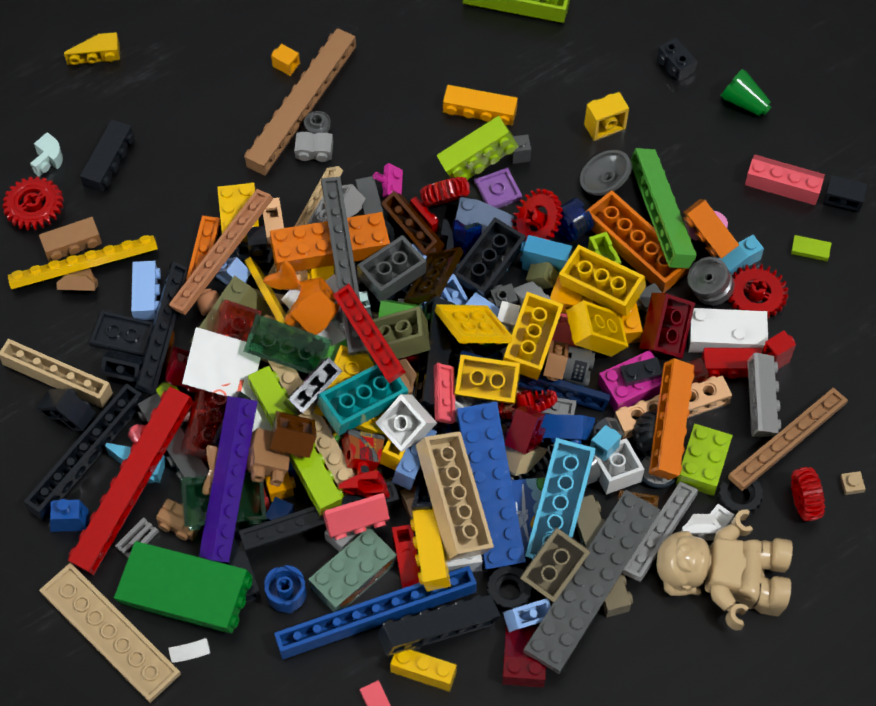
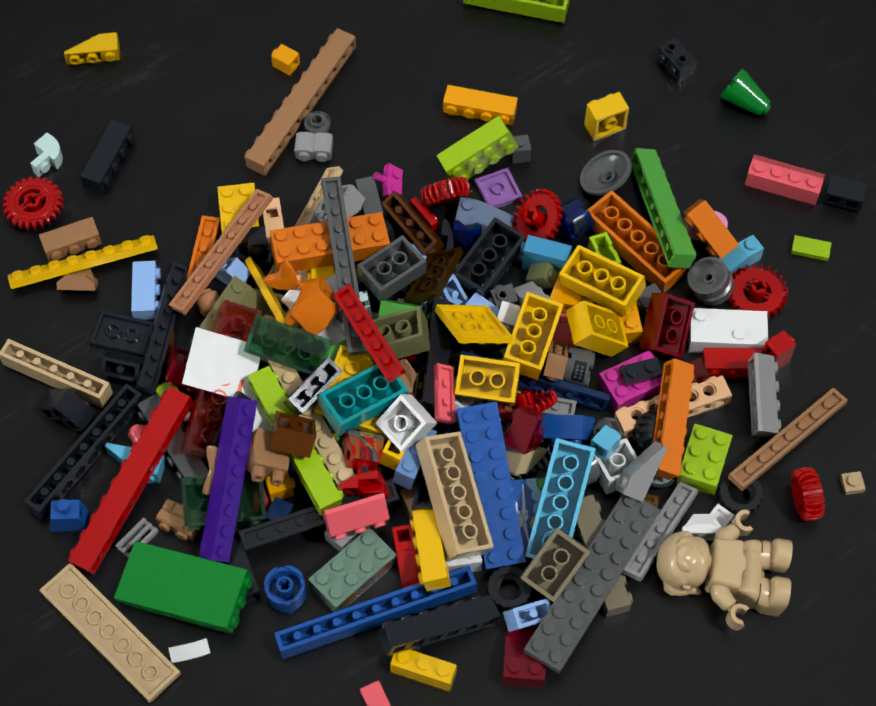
(640, 473): none -> light grey slope

